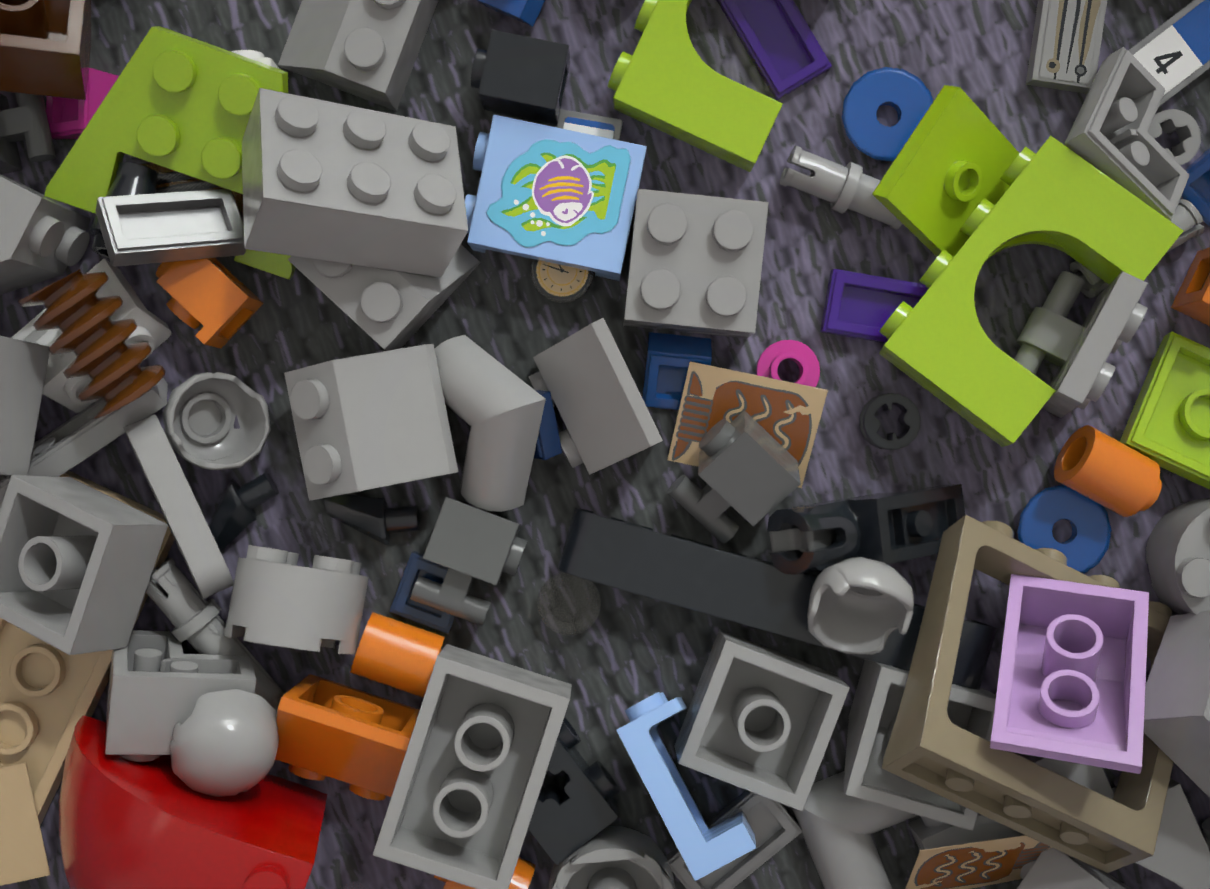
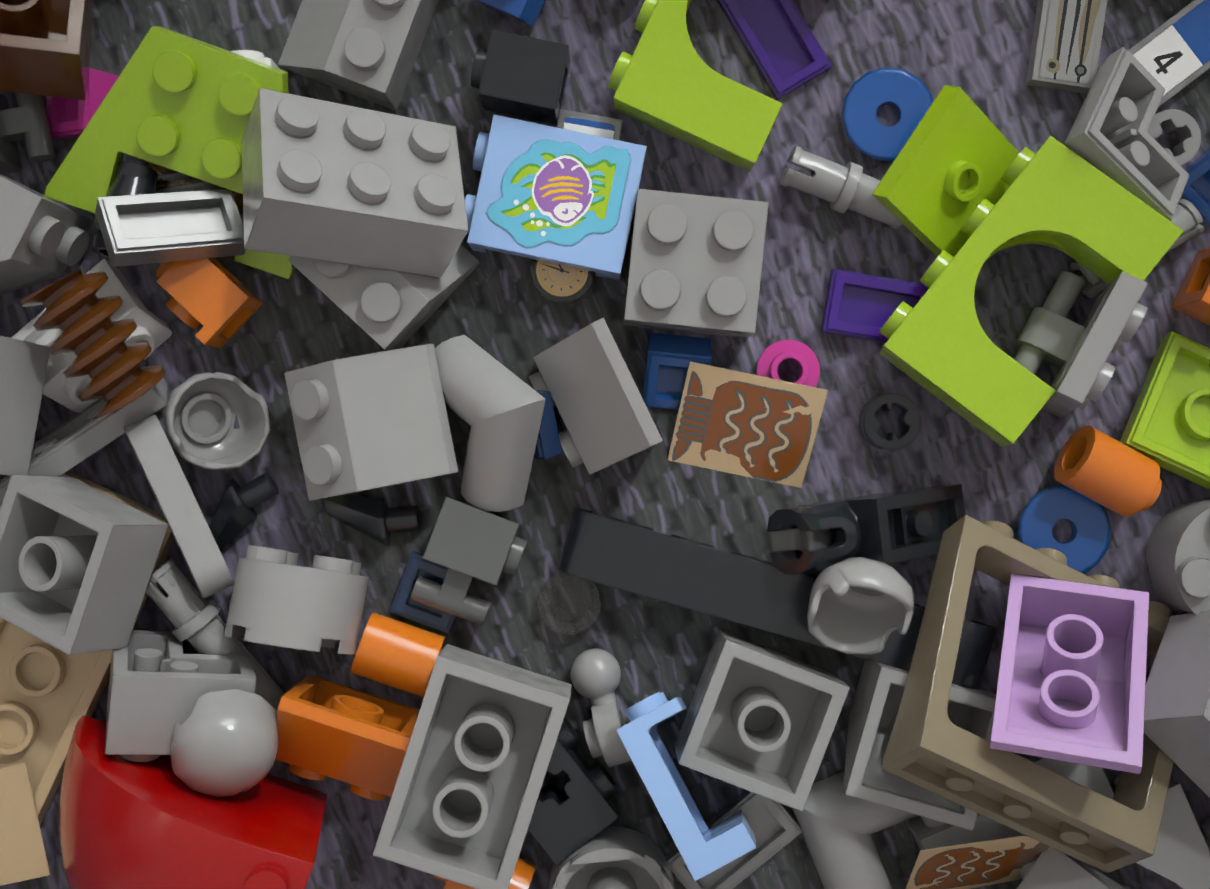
(596, 677): none -> light grey plate
(742, 471): dark grey brick -> none

